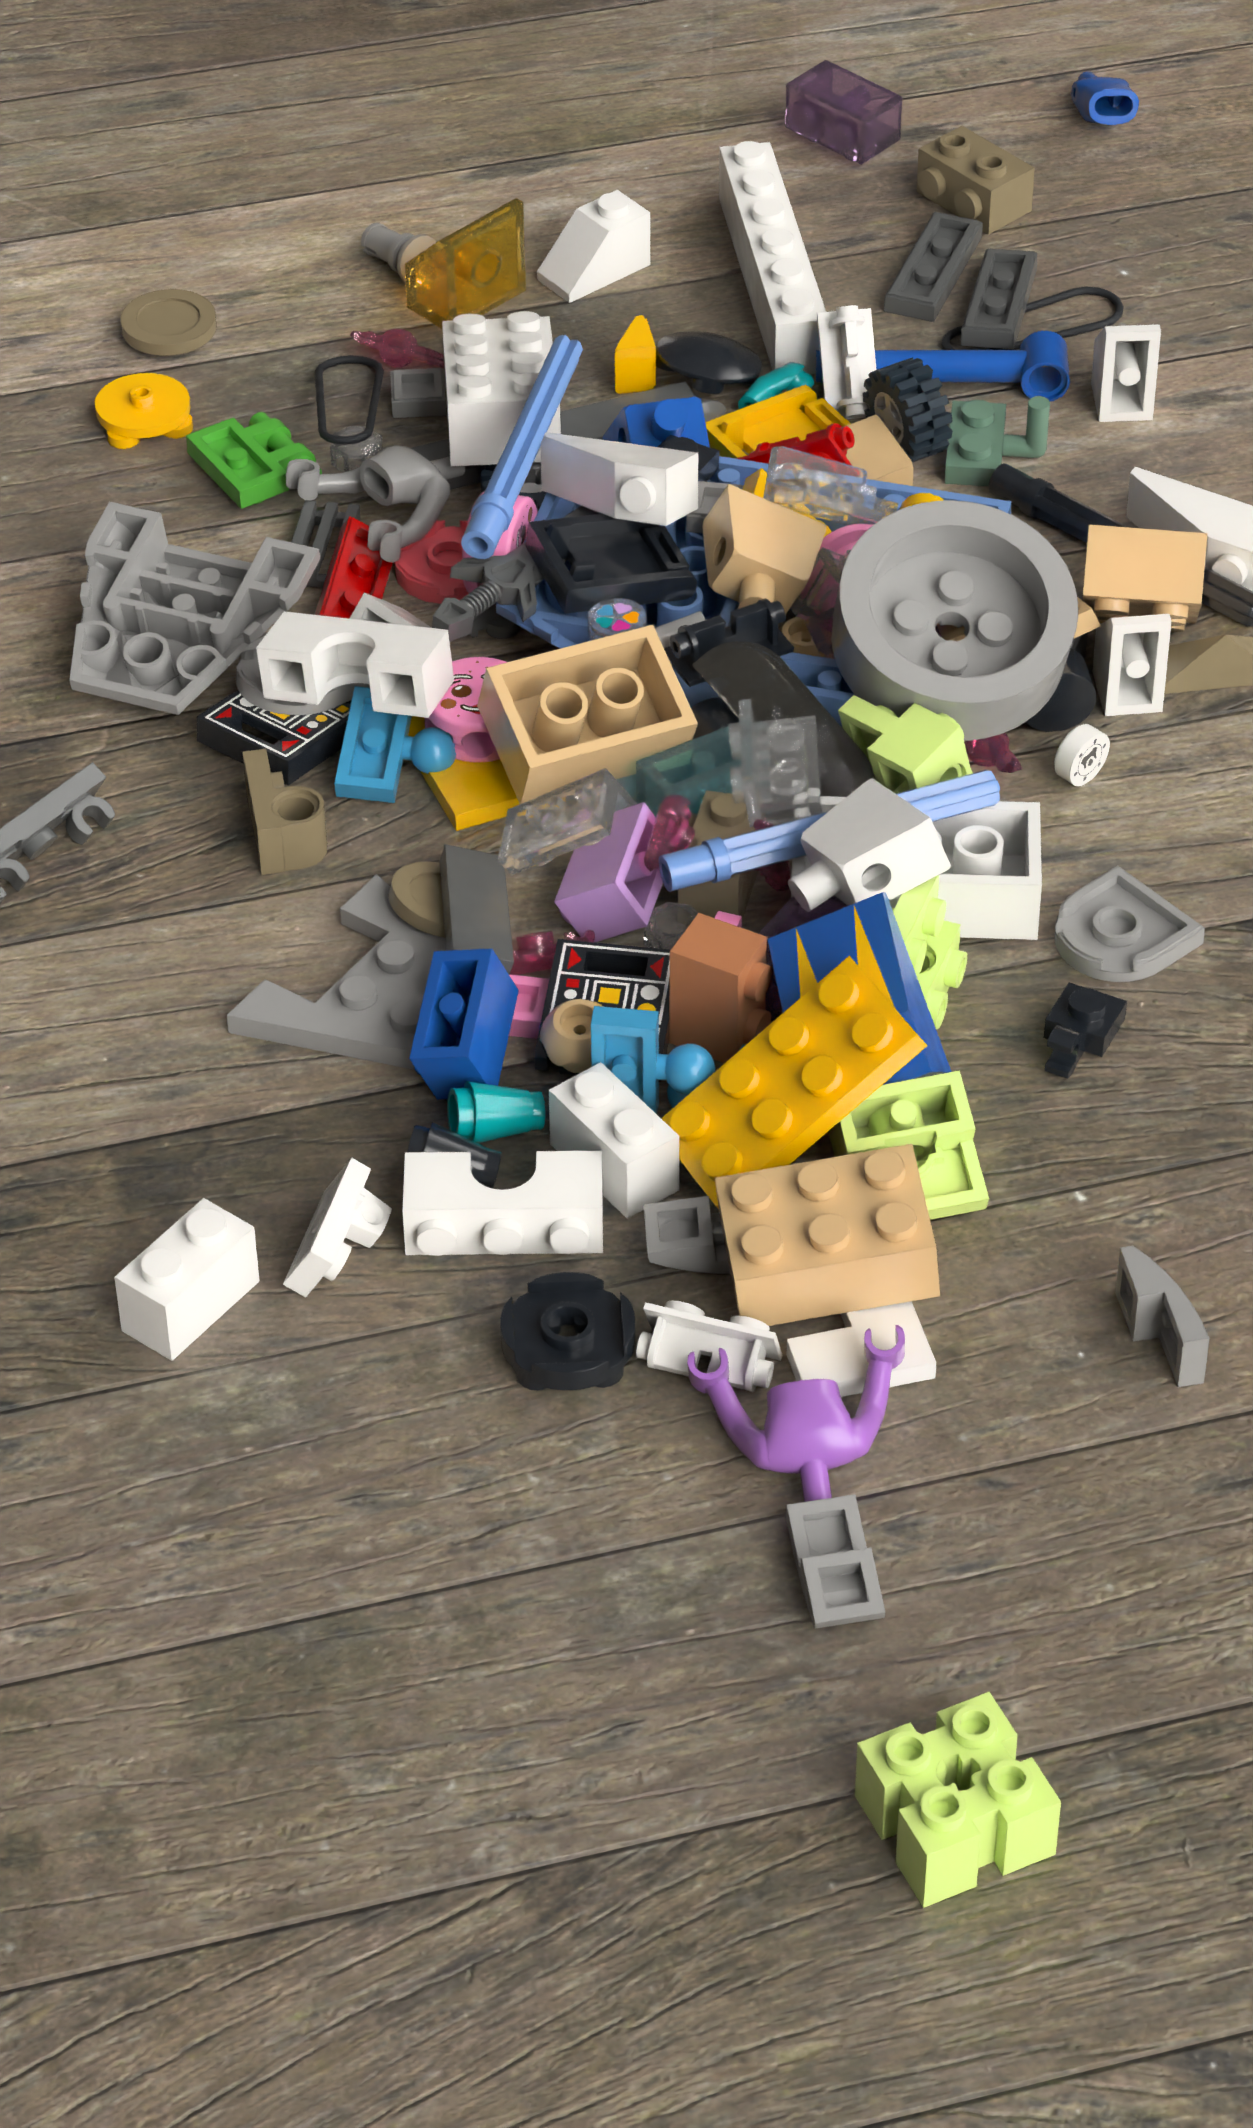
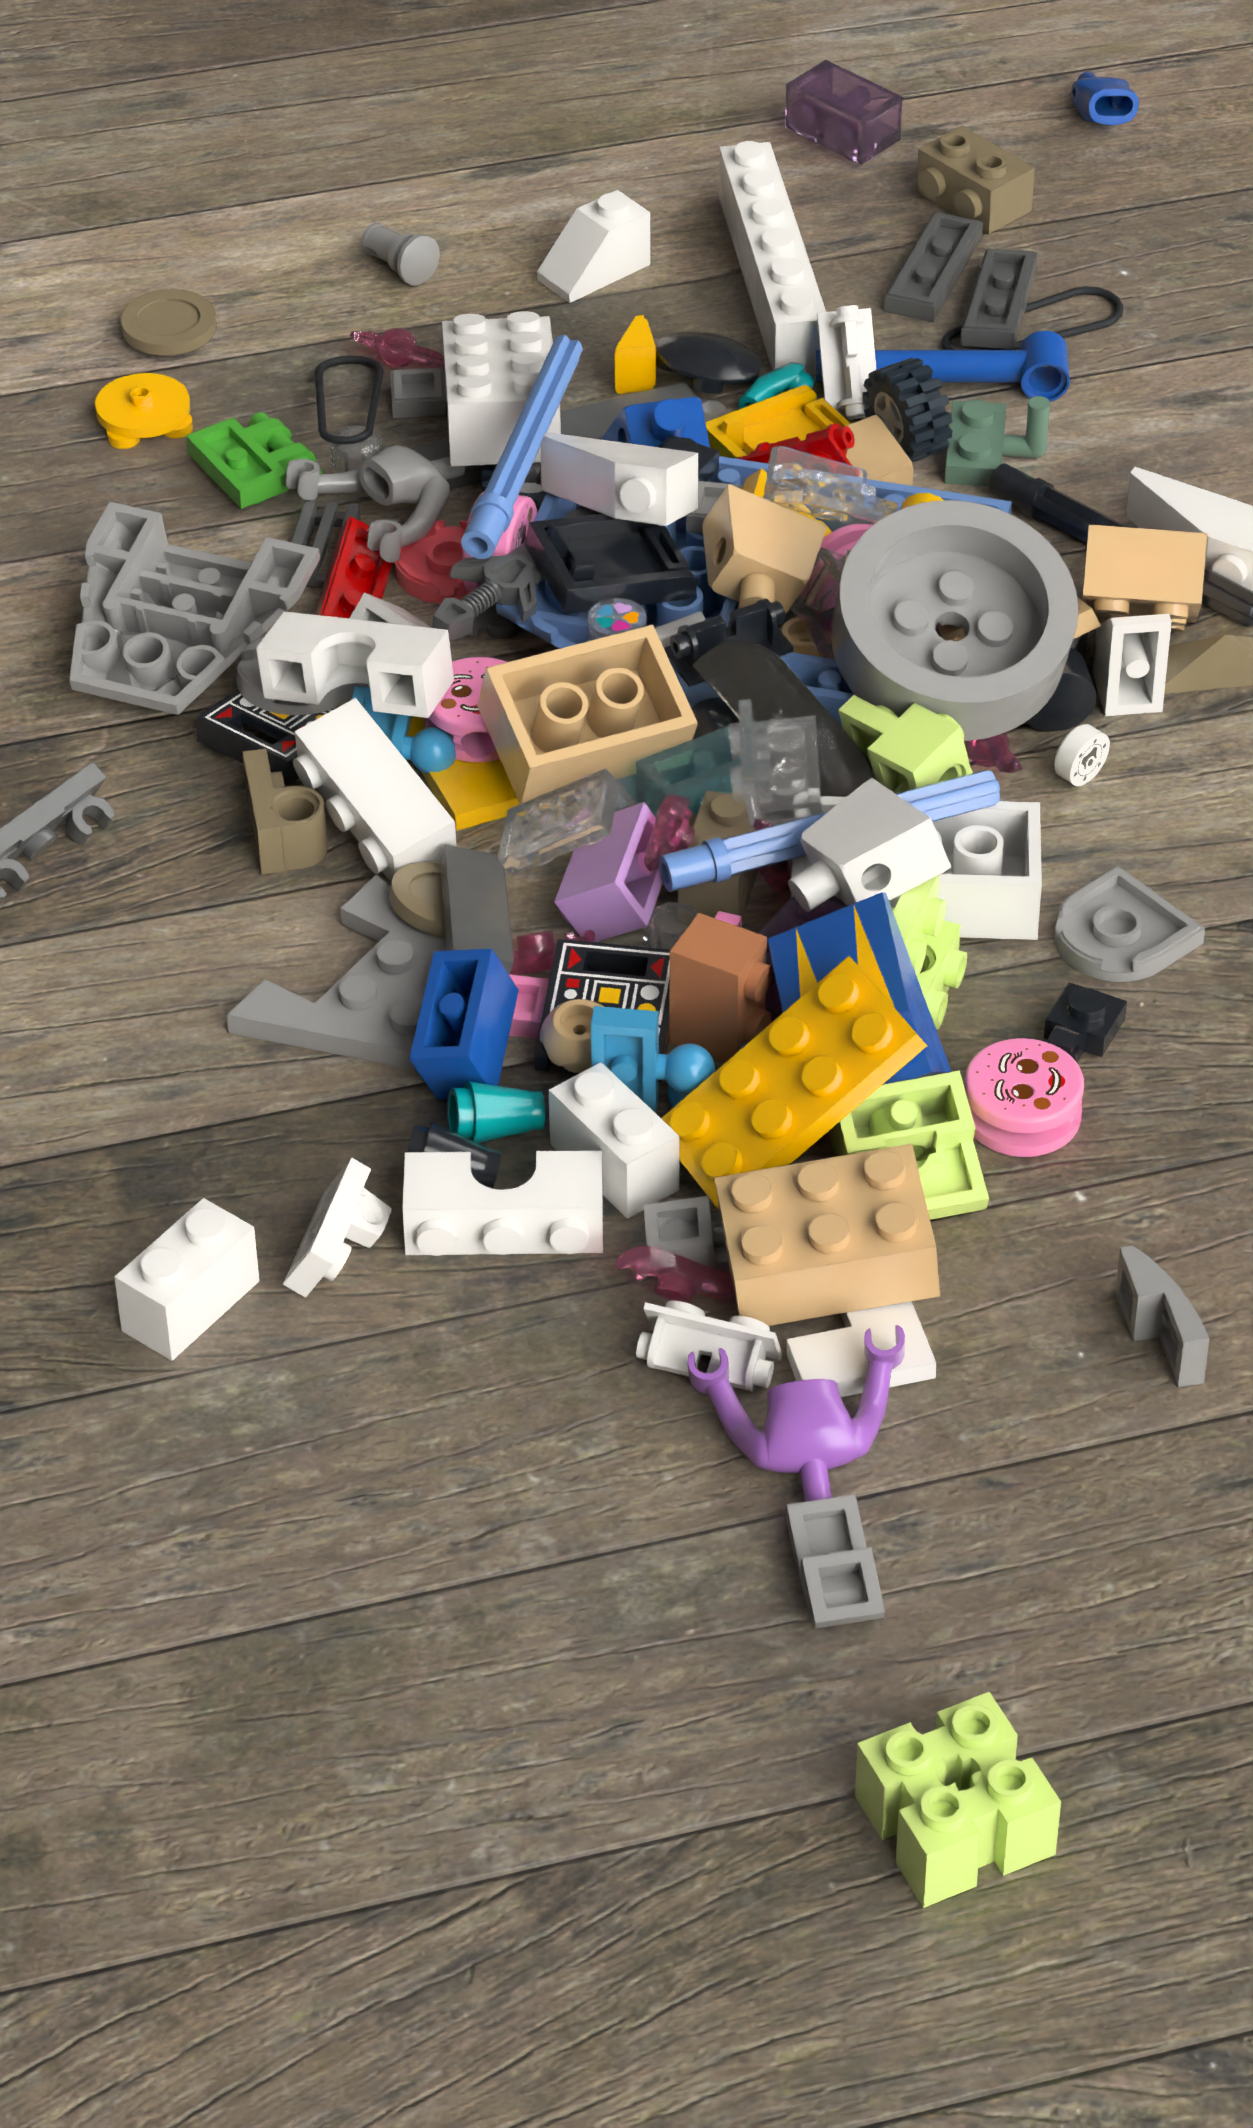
(372, 790): none -> white brick
(470, 268): clear yellow slope -> none
(573, 1362): black plate -> none
(675, 1275): none -> clear pink piece
(1024, 1097): none -> bright pink head
(1125, 372): white slope -> none

